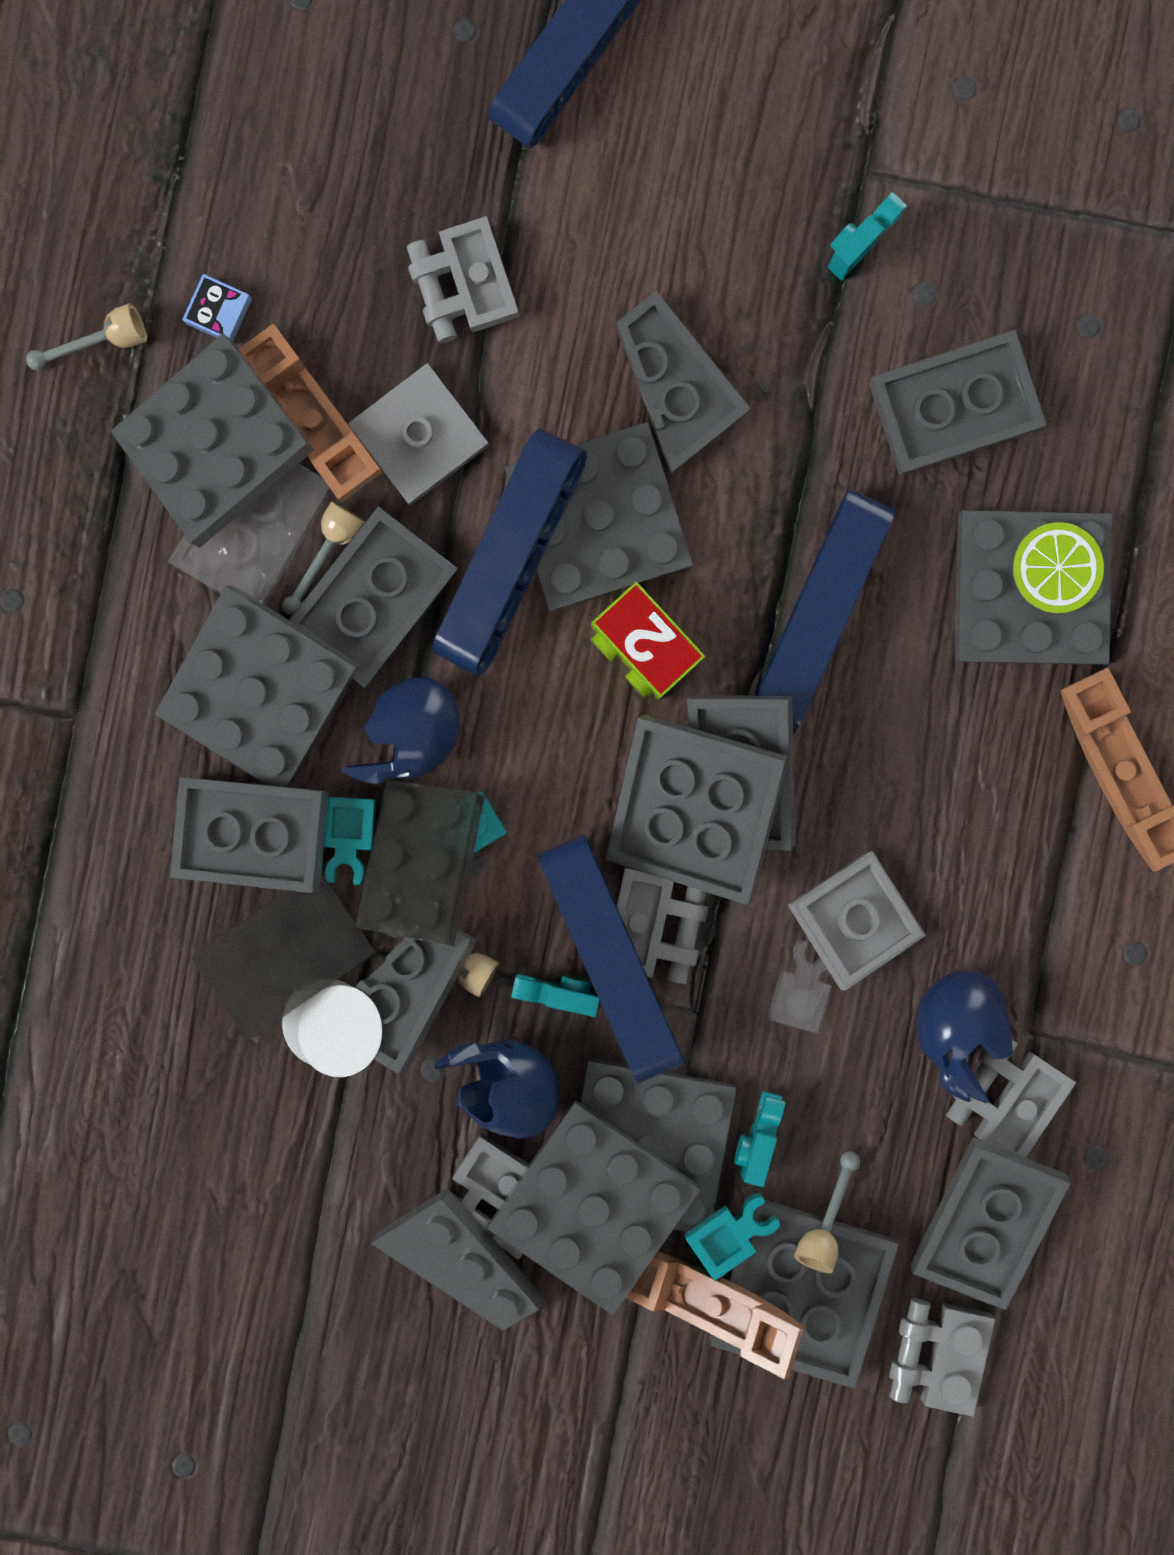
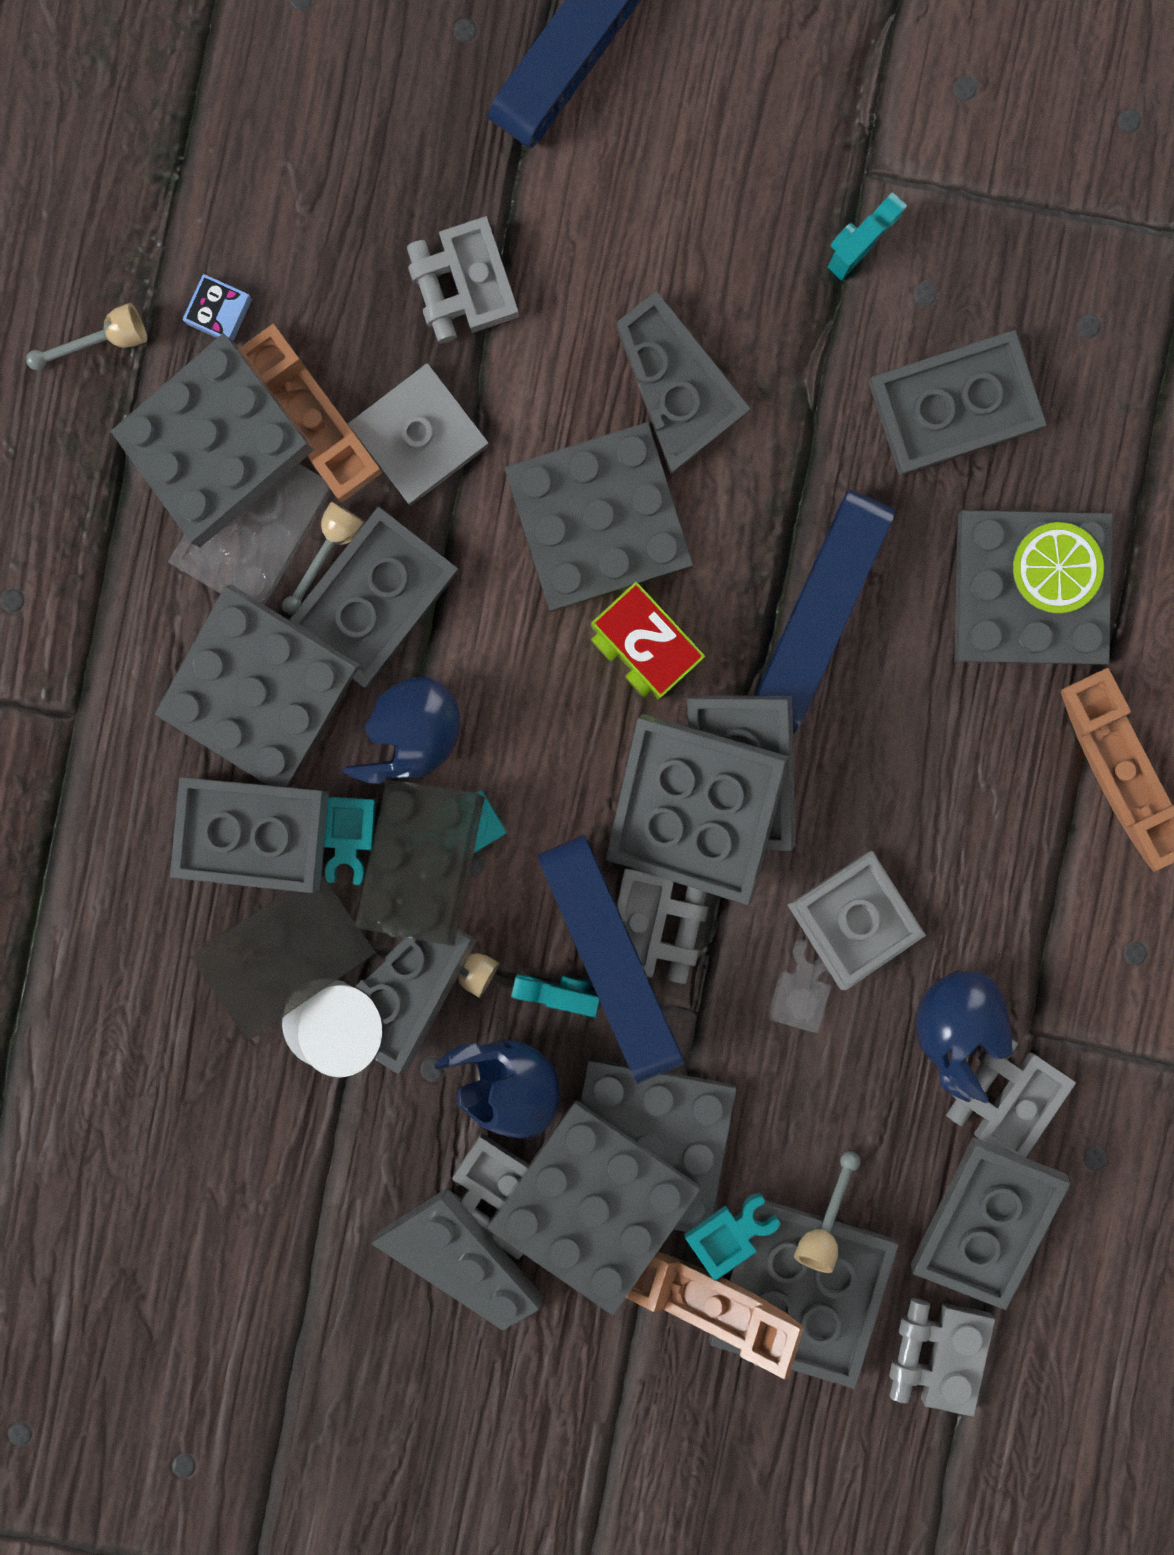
(510, 551): dark blue beam -> none
(756, 1150): teal plate -> none

